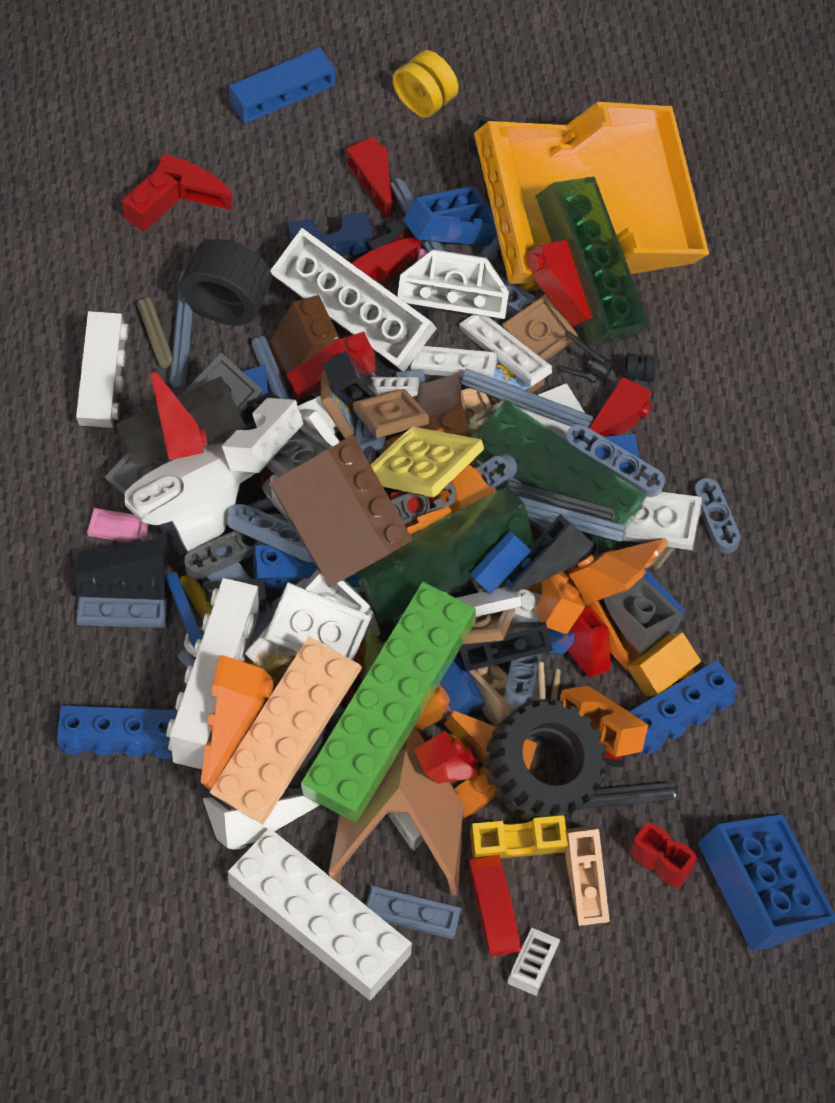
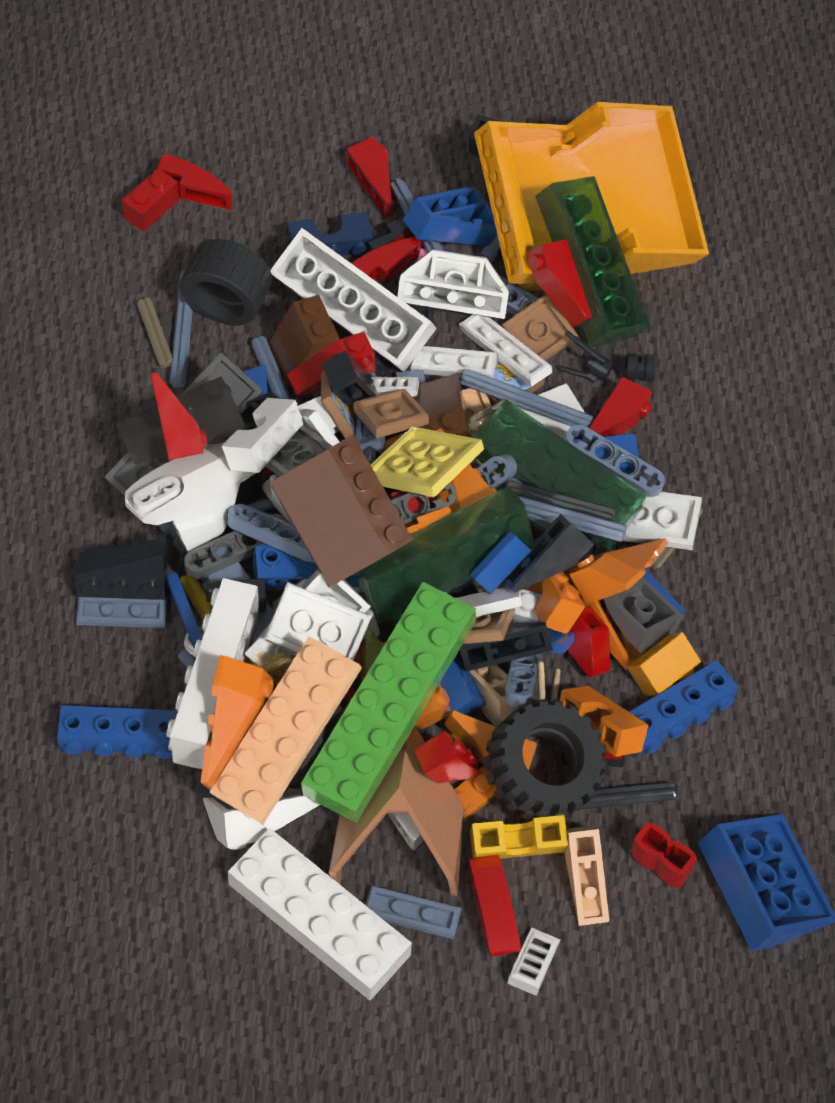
(101, 369): white wedge -> none
(116, 526): bright pink tile -> none
(281, 85): blue brick -> none
(425, 83): yellow wheel -> none
(715, 527): sand blue beam -> none

